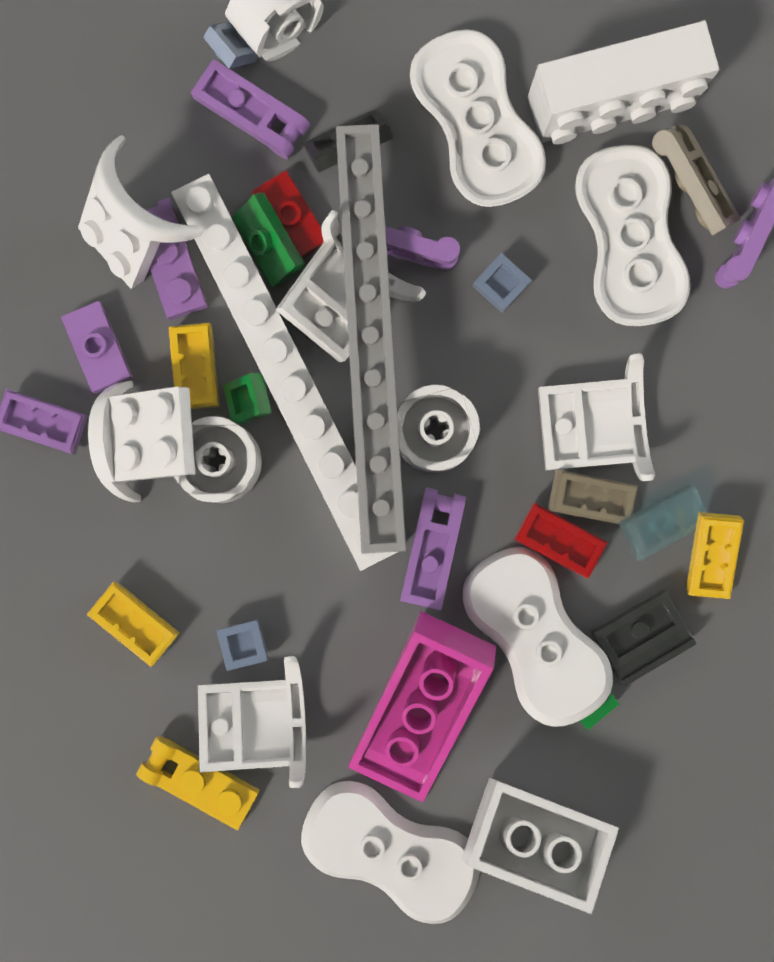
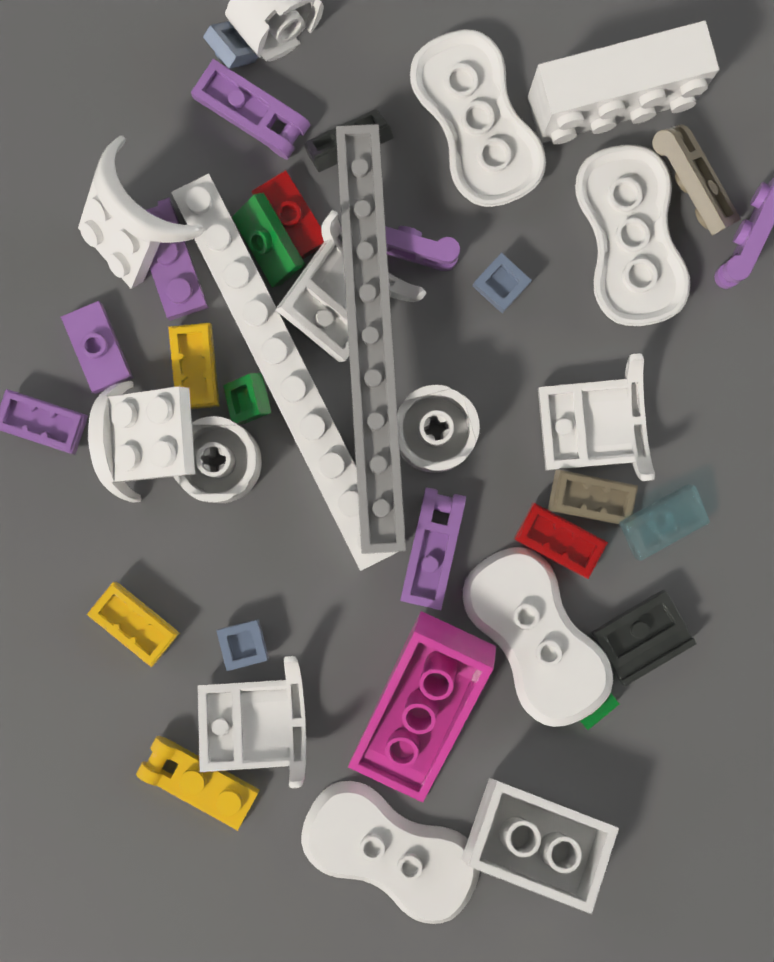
(714, 555): yellow plate -> none

